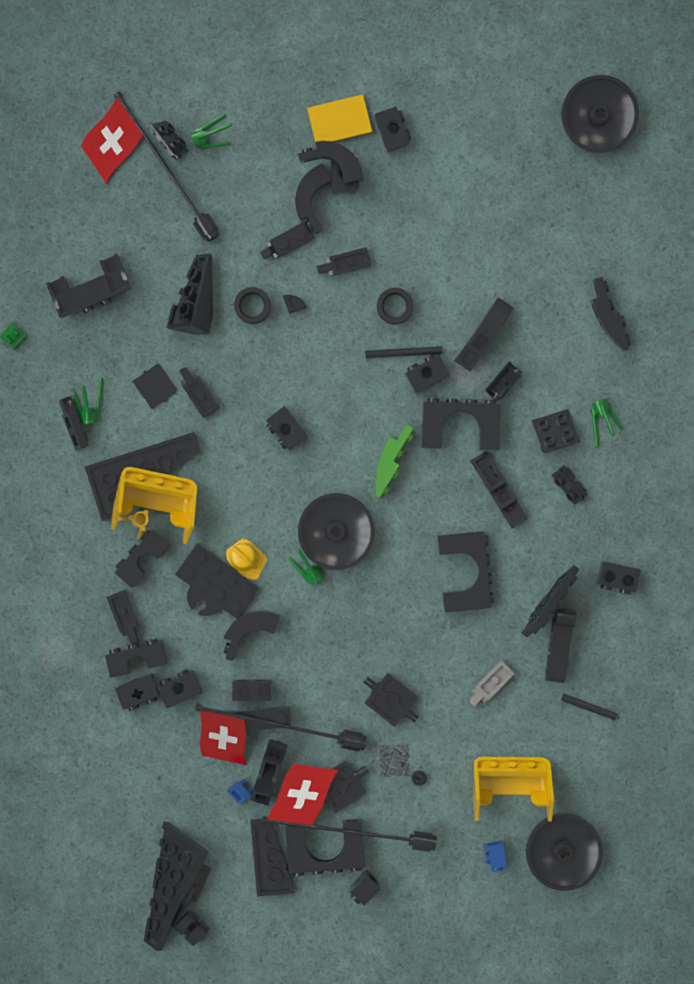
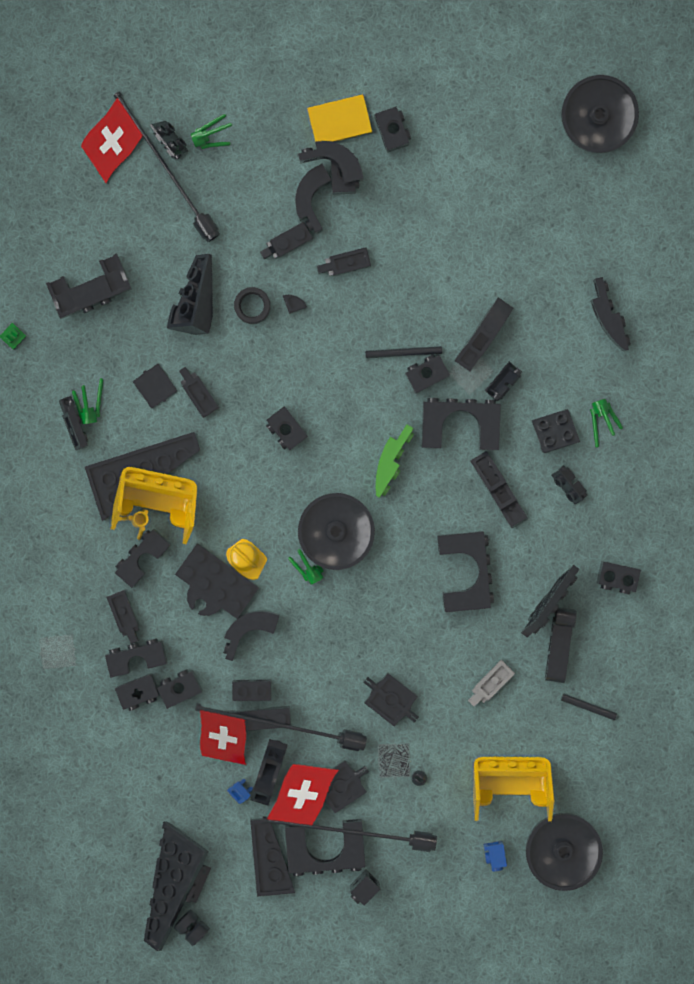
(394, 291): black tyre -> none

